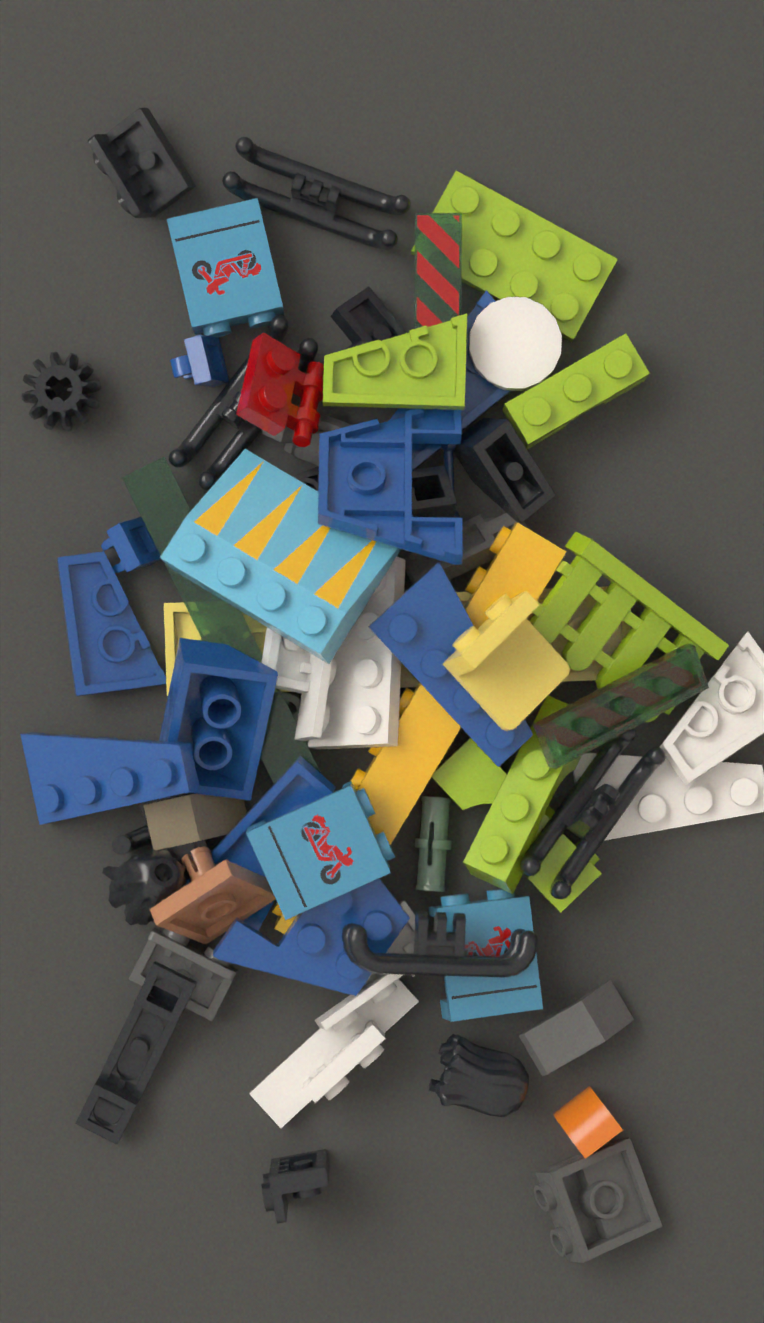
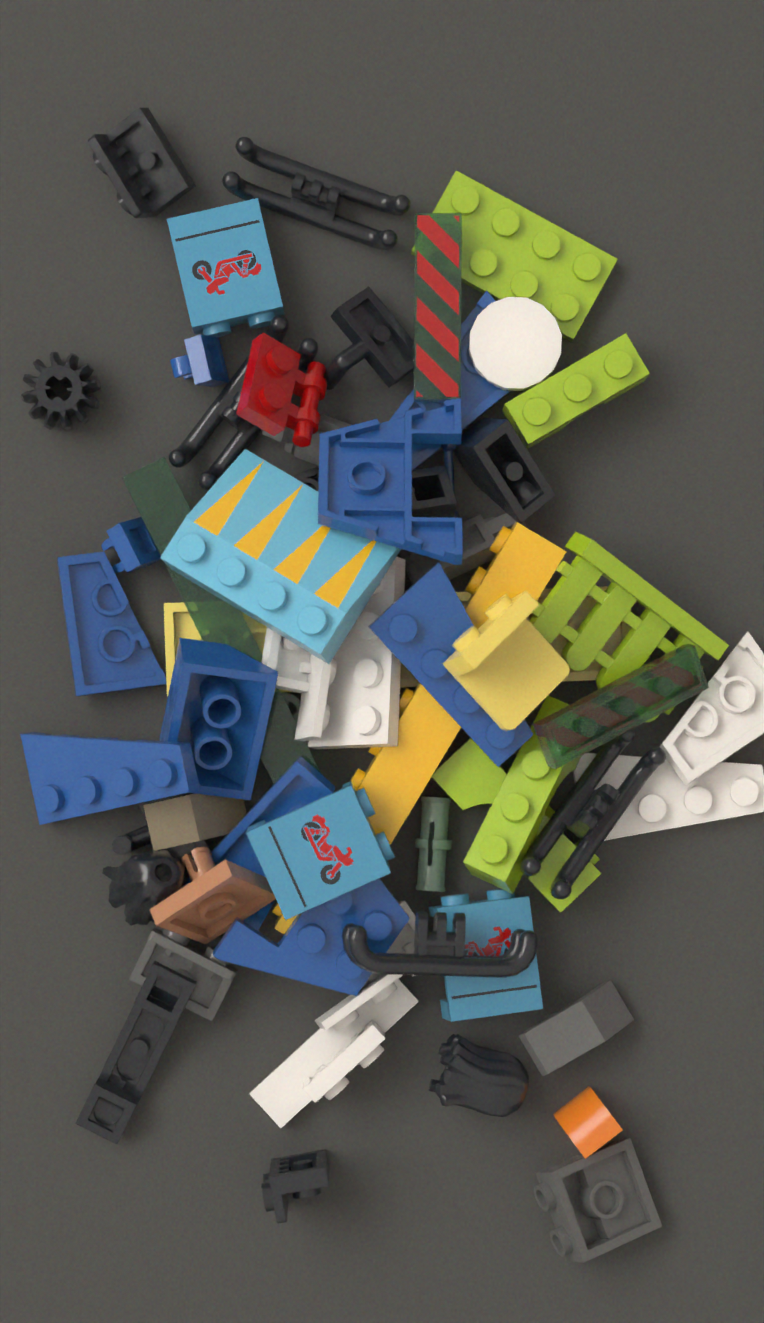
(402, 372): lime wing -> none

